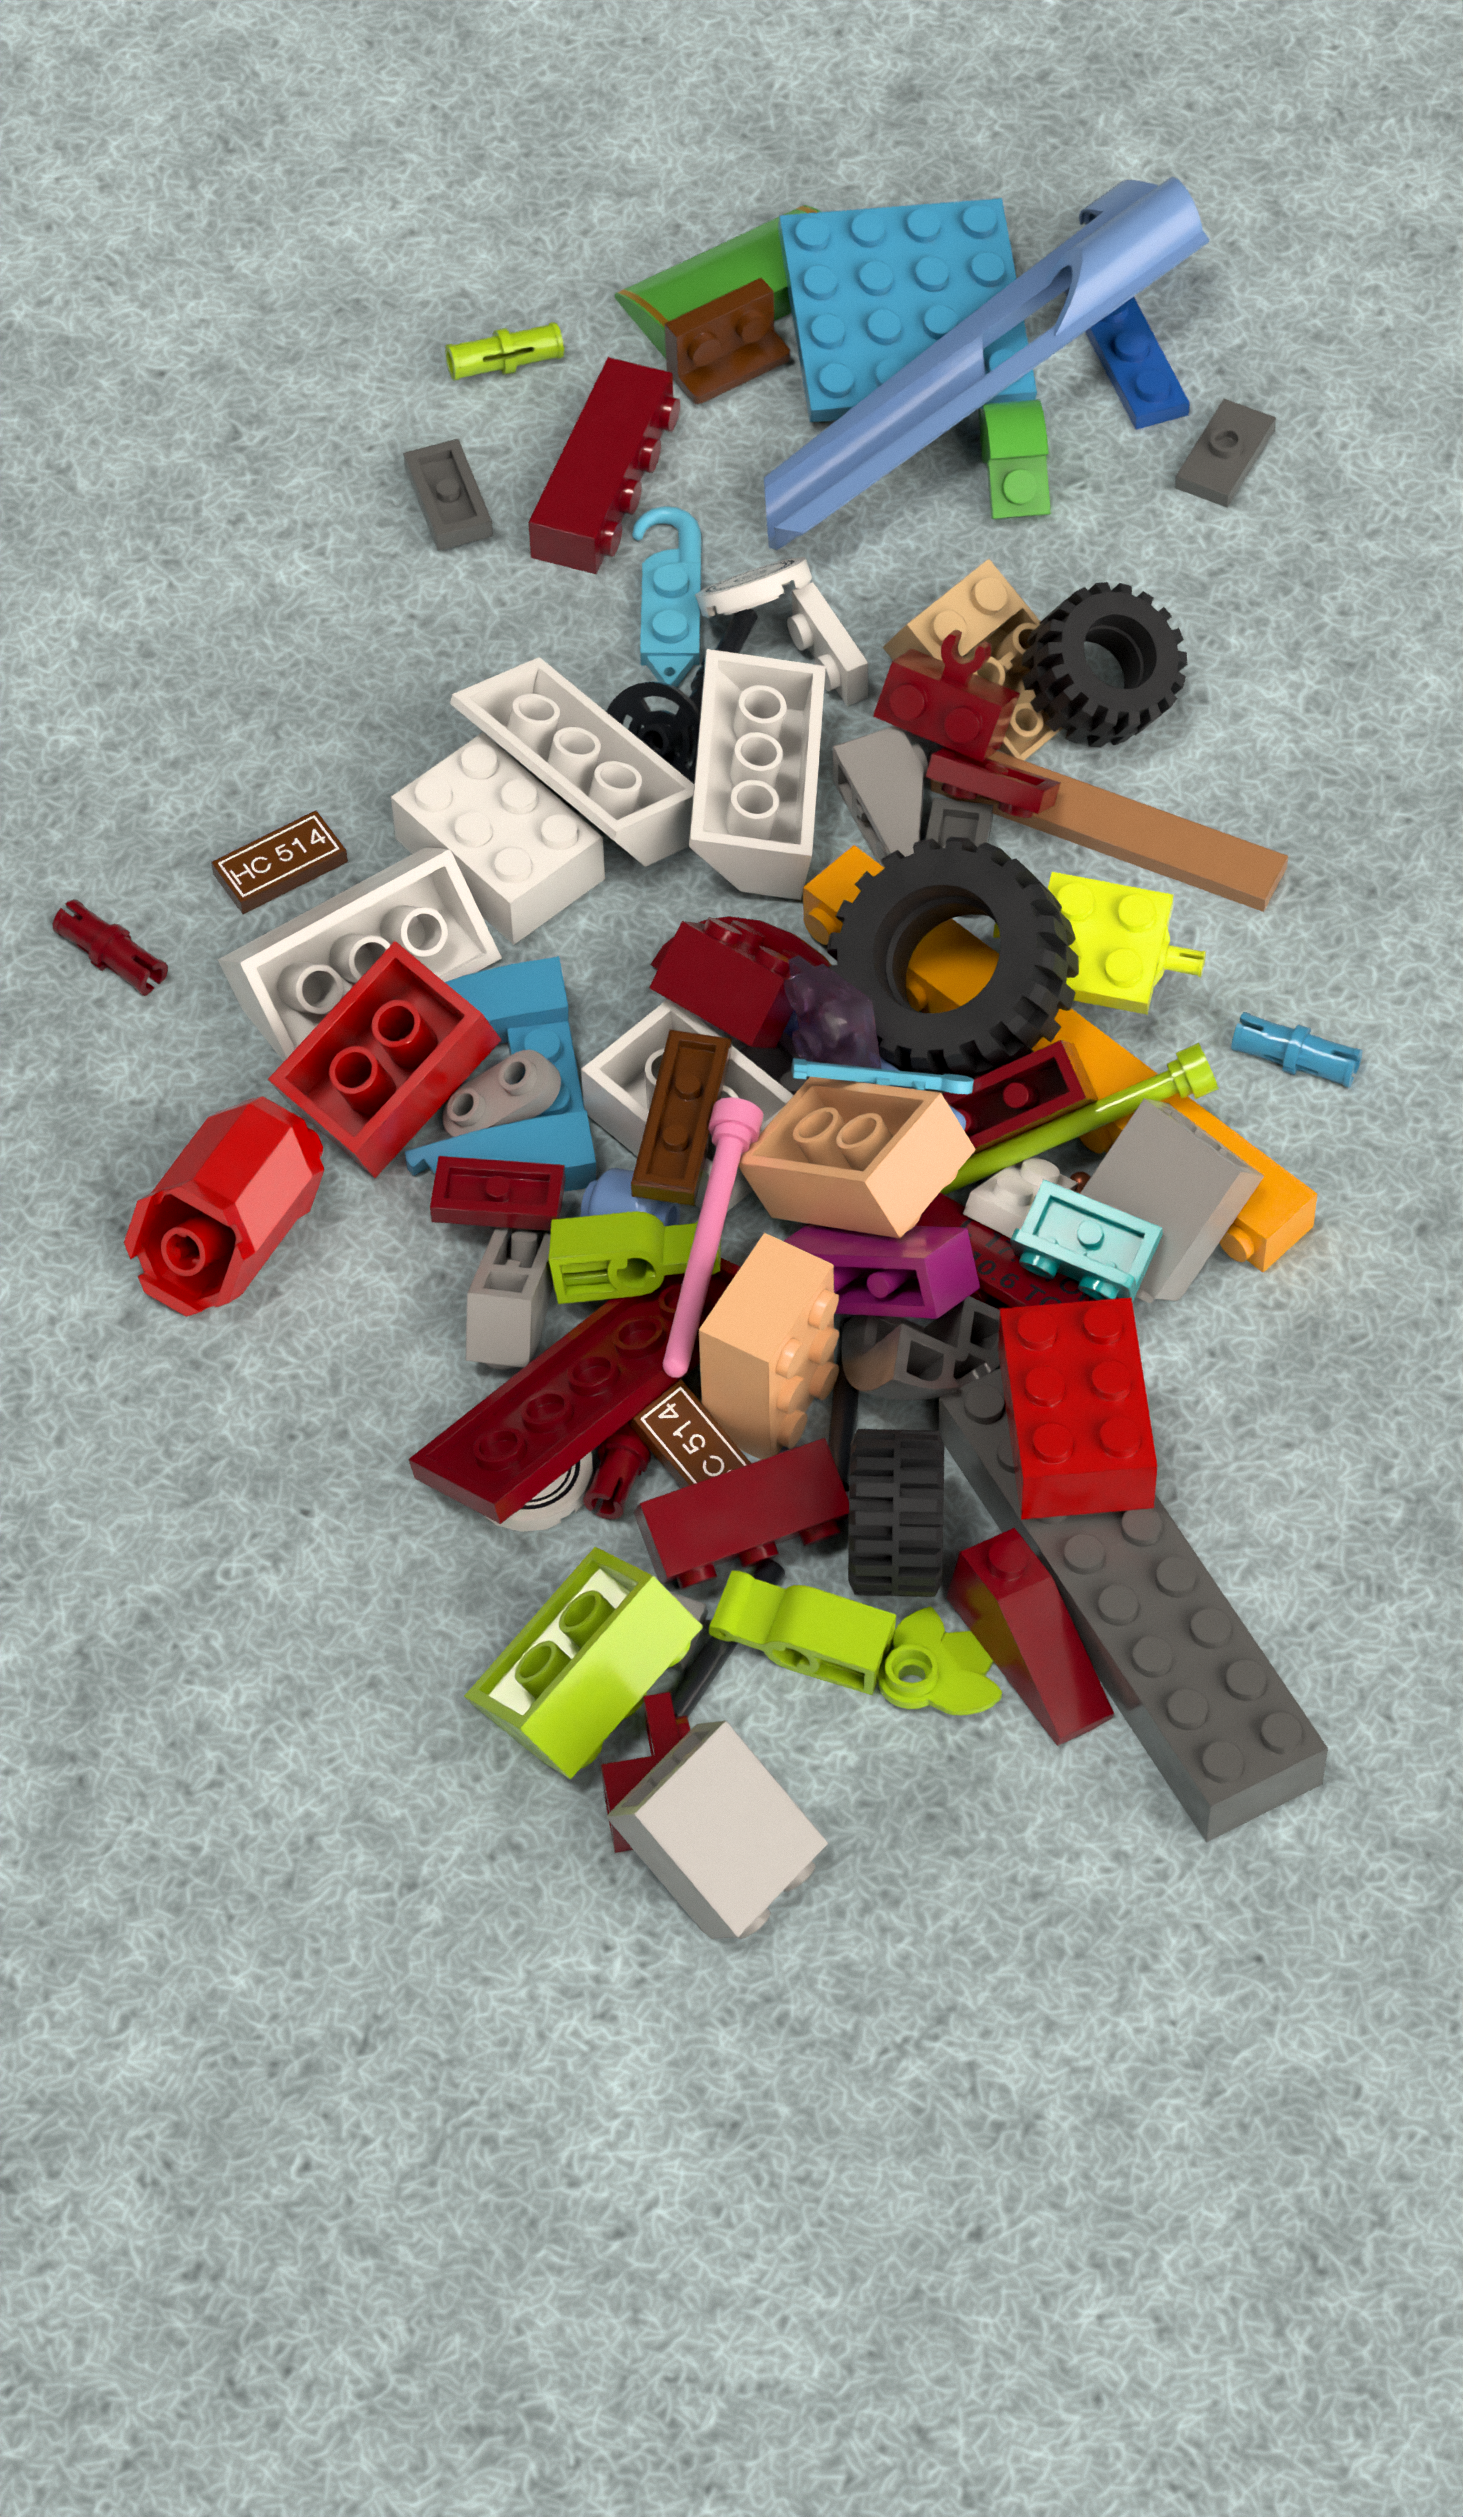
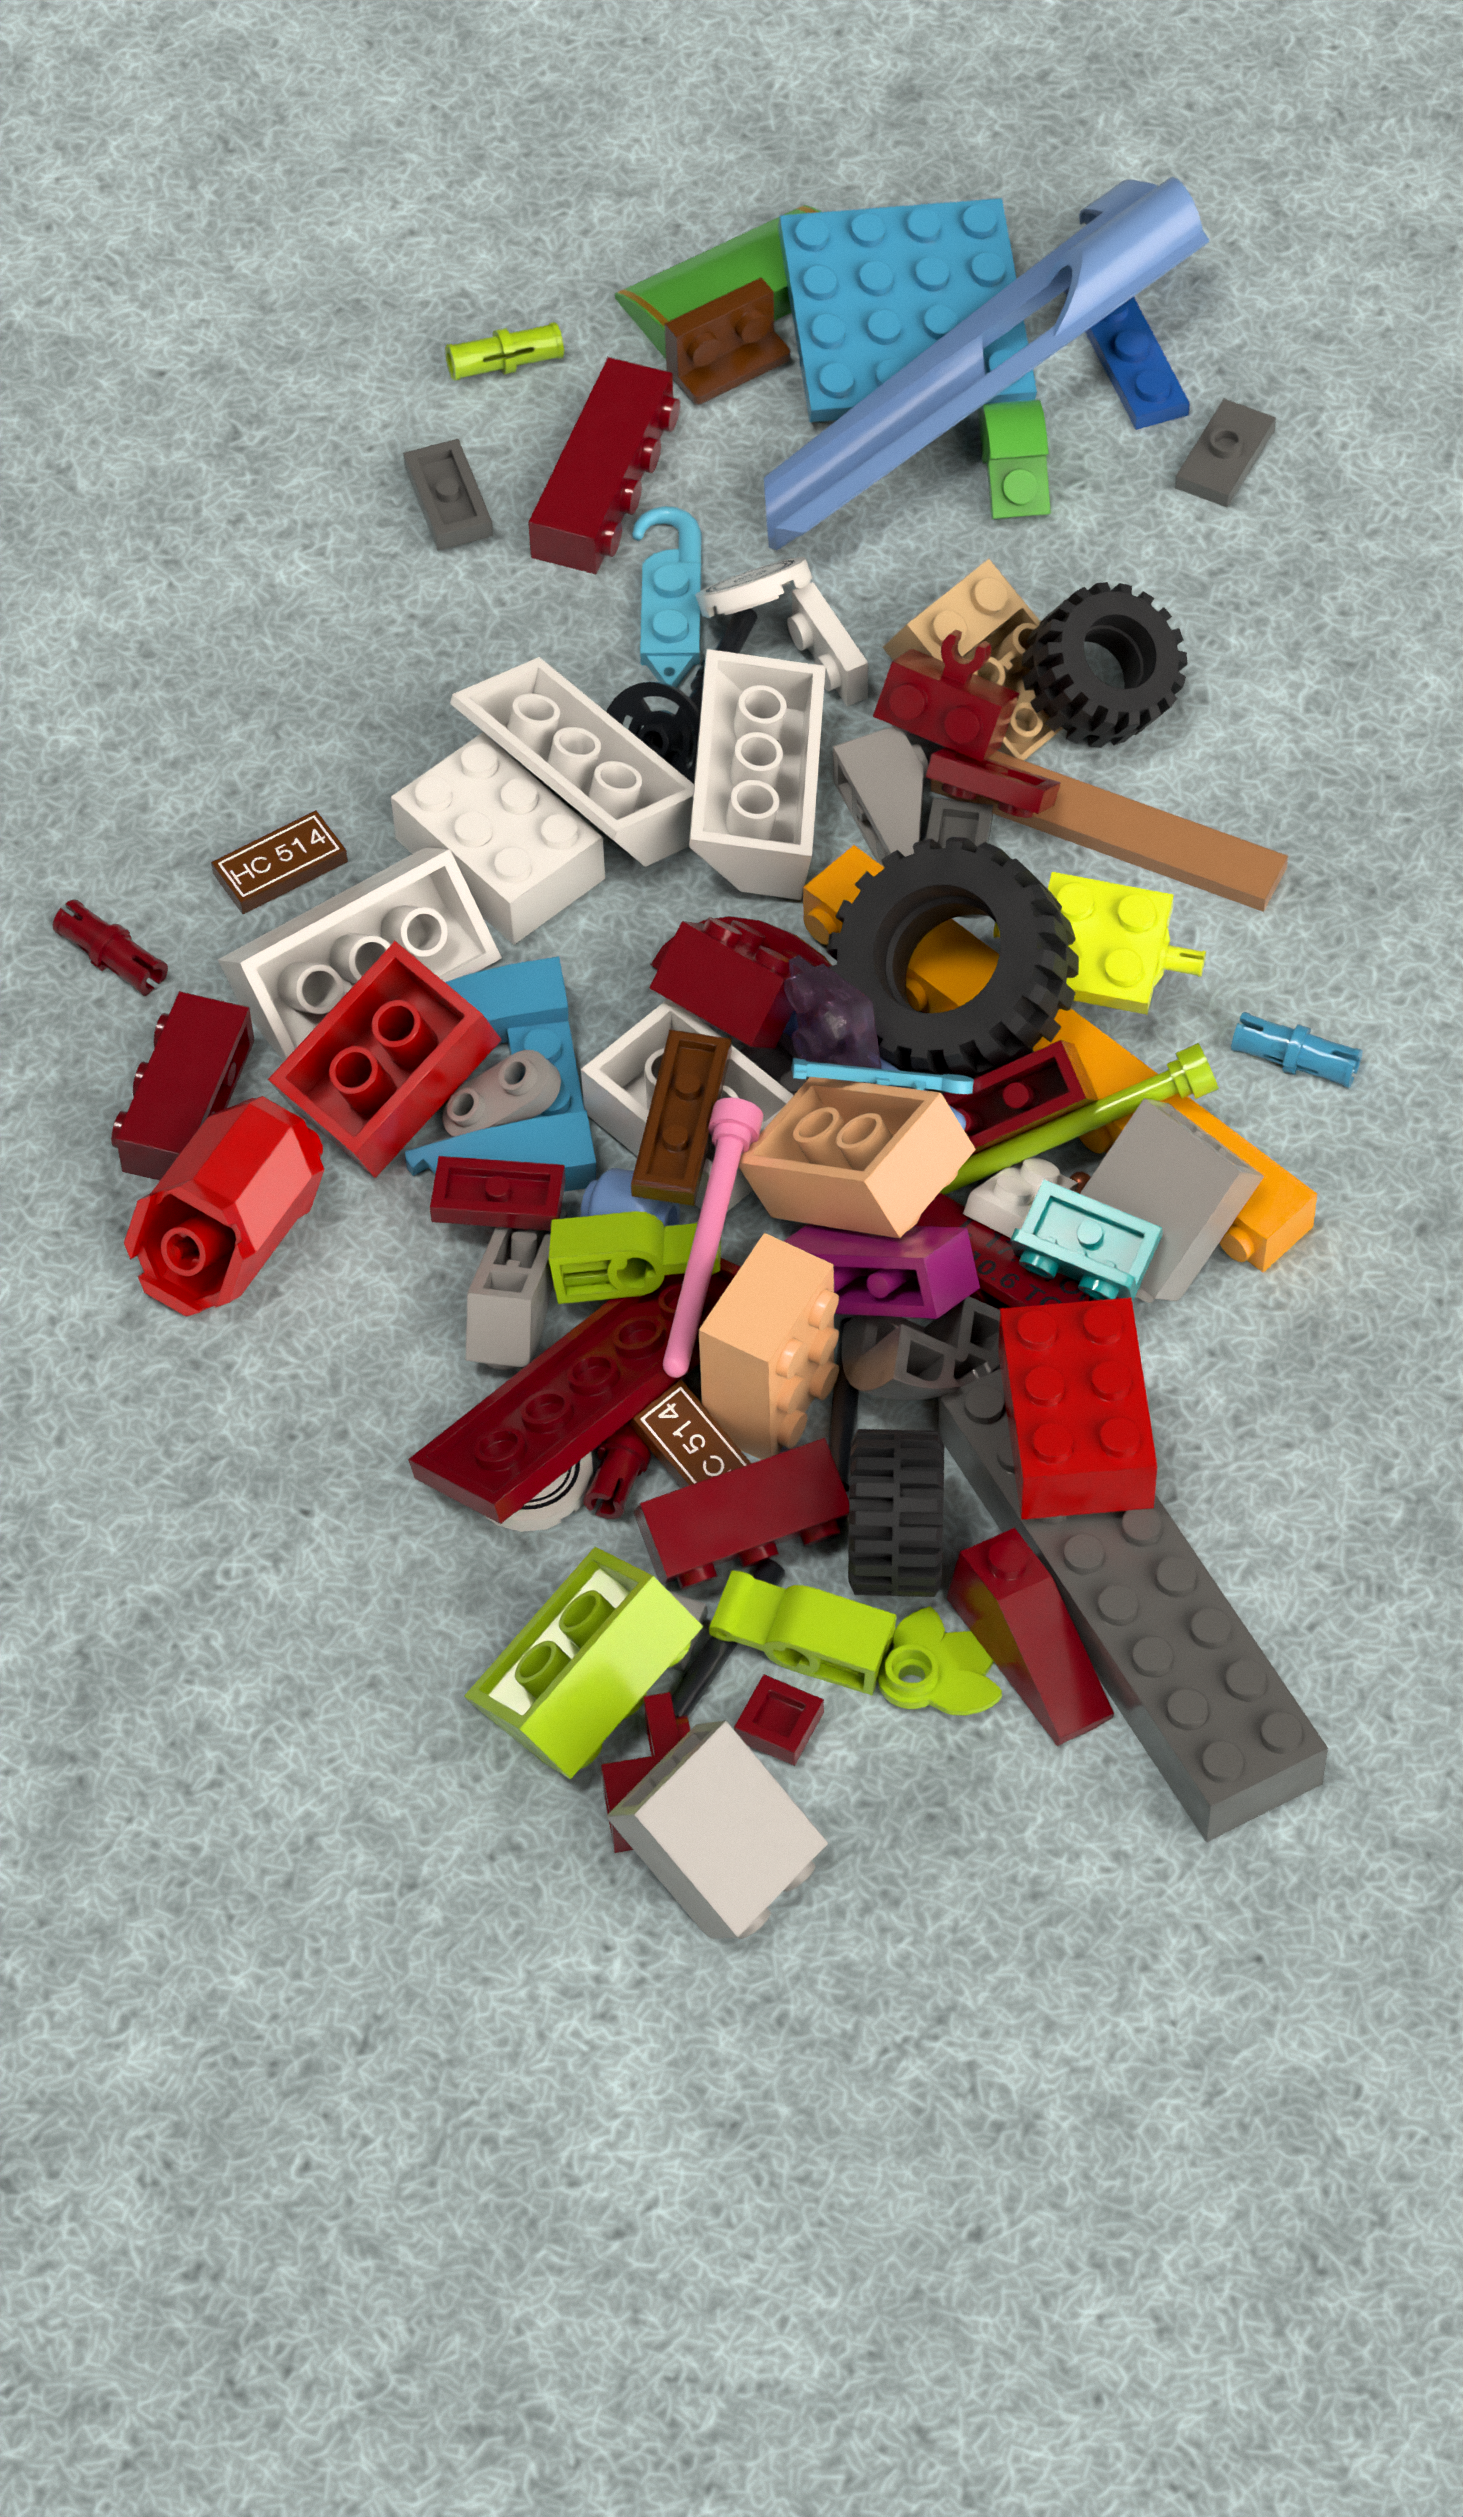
(187, 1079): none -> dark red brick
(779, 1719): none -> dark red plate

